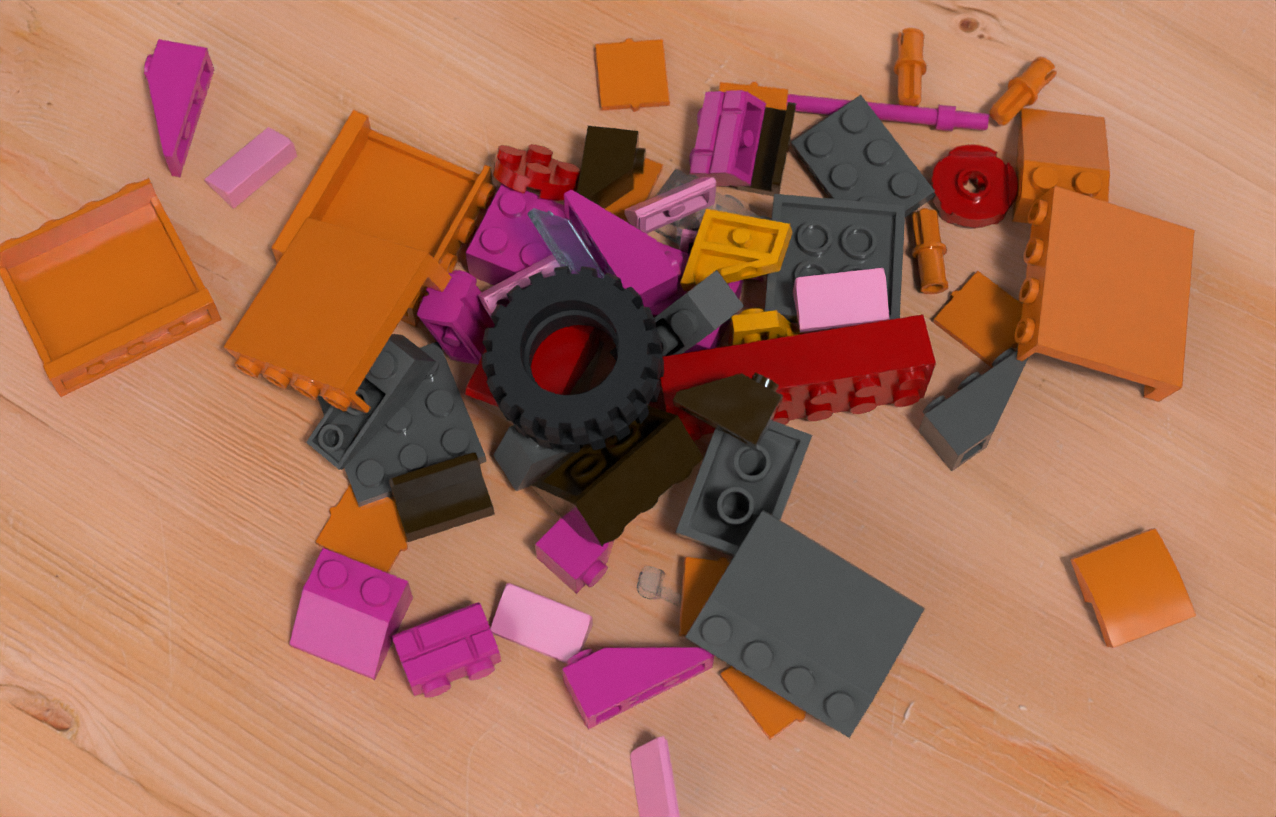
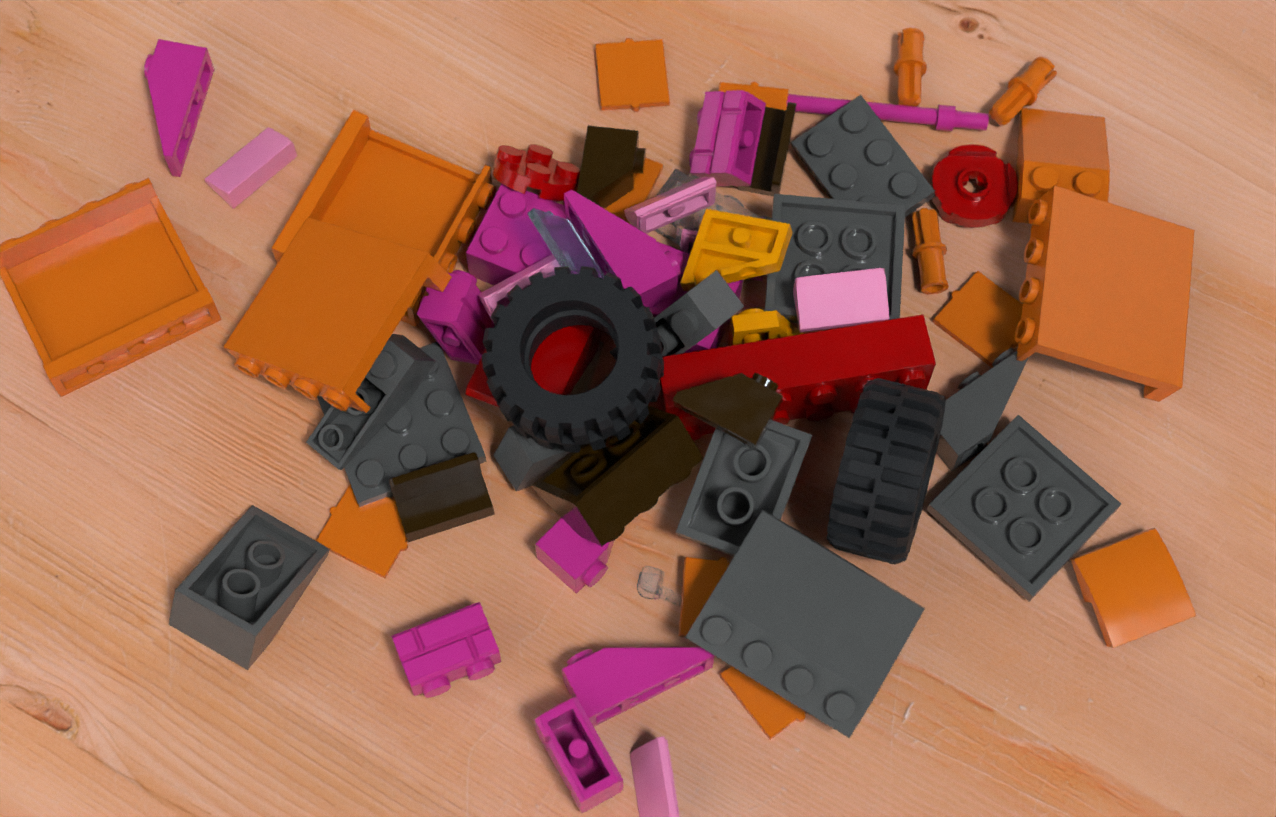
(246, 587): none -> dark grey slope
(350, 613): dark pink slope -> none
(540, 623): bright pink slope -> none
(579, 754): none -> dark pink brick
(885, 470): none -> black tyre
(1023, 507): none -> dark grey plate

